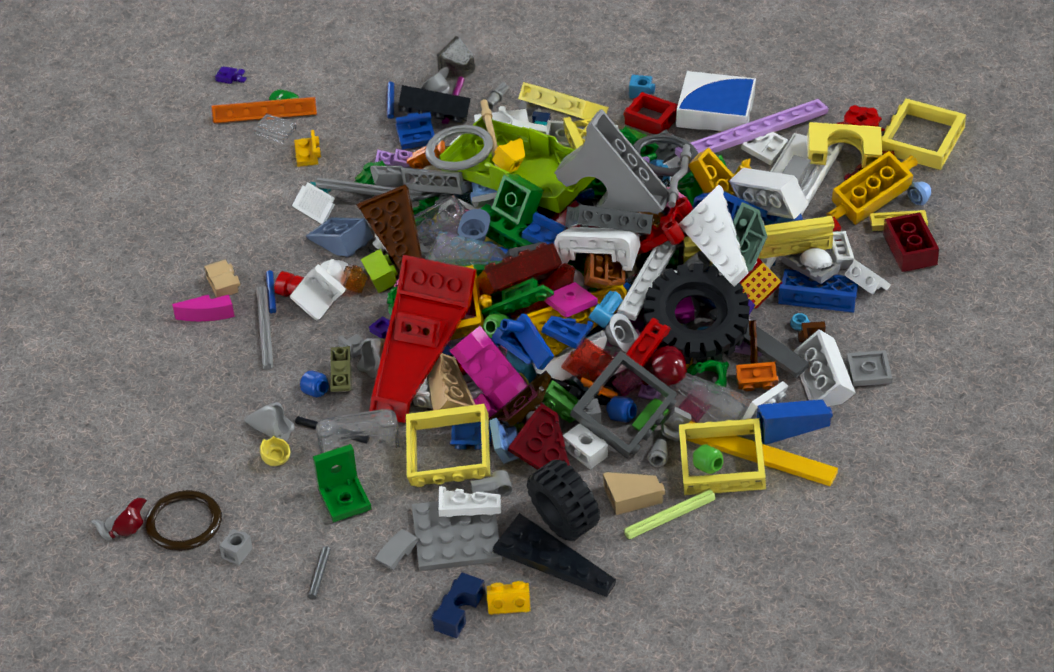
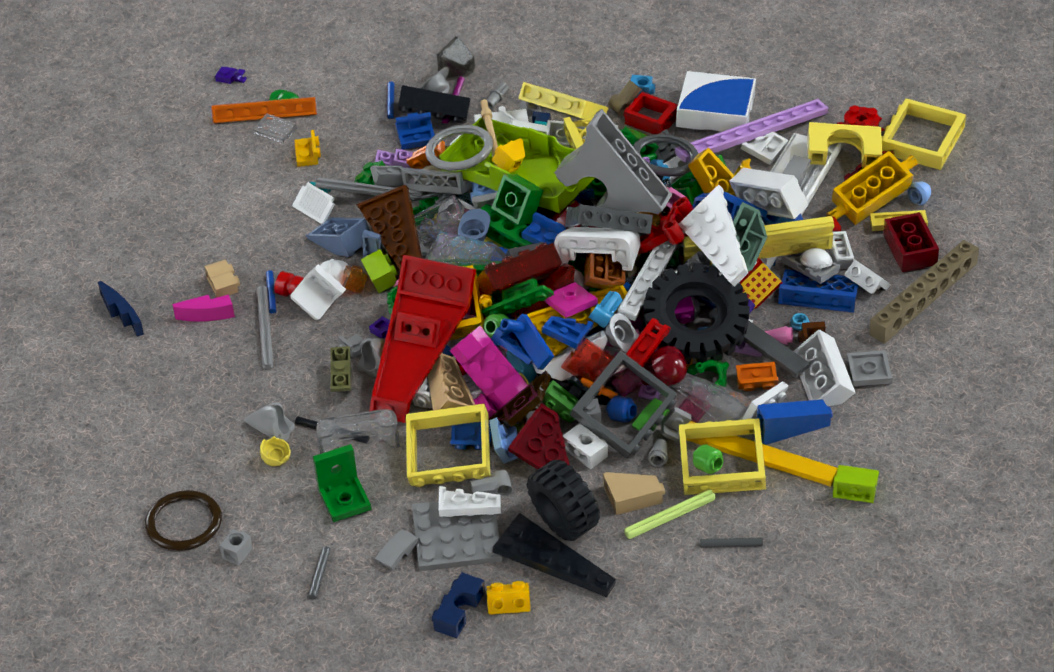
(120, 307): none -> dark blue slope
(123, 523): dark red hair -> none
(314, 384): blue head -> none
(371, 242): none -> sand blue plate
(621, 101): none -> dark tan piece
(673, 192): light grey bar -> none
(731, 542): none -> dark grey bar
(753, 341): reddish brown piece -> none
(782, 334): none -> bright pink cone
(855, 484): none -> lime bracket
(923, 291): none -> dark tan brick

